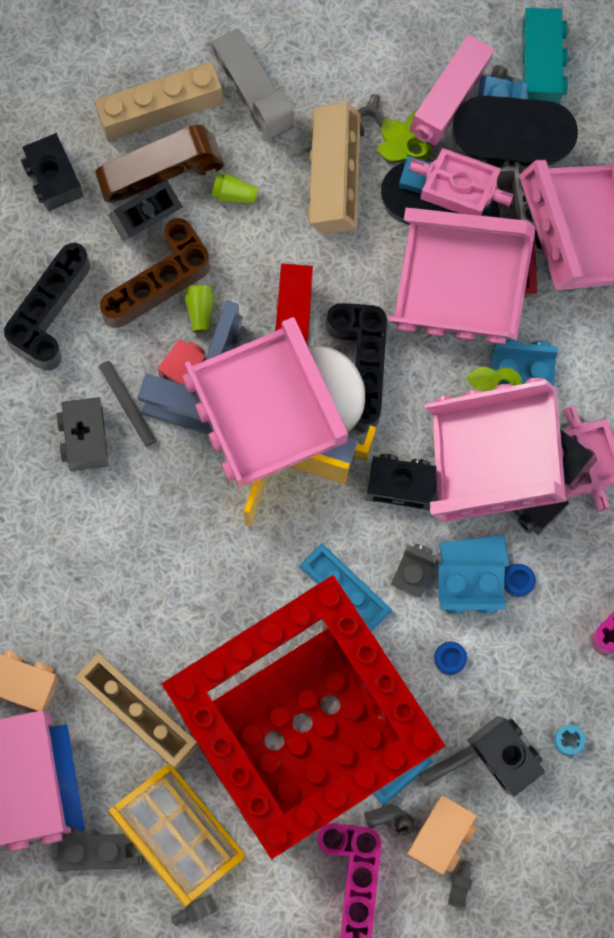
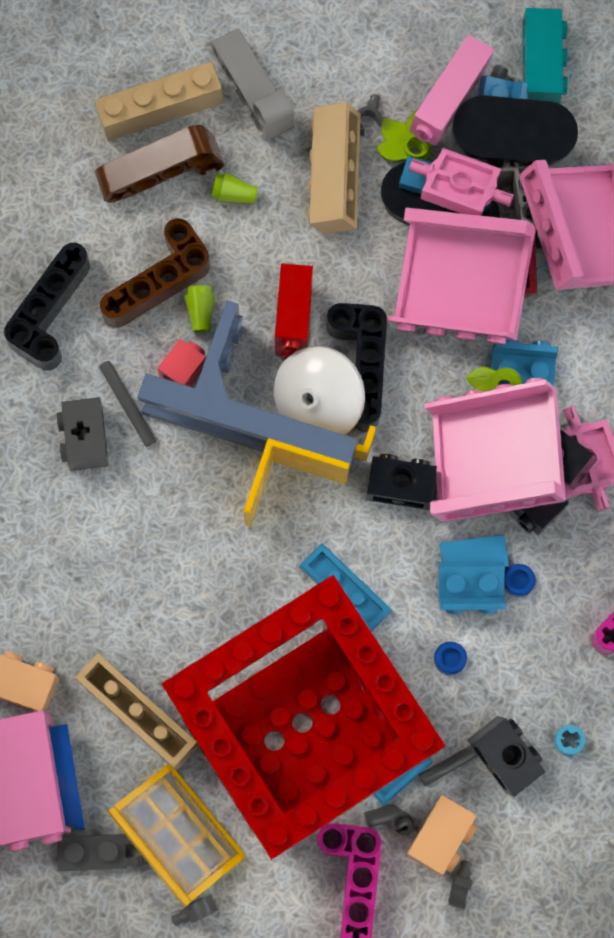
(50, 155): black brick -> none
(145, 210): black brick -> none
(265, 405): bright pink panel -> none
(414, 569): dark grey bracket -> none

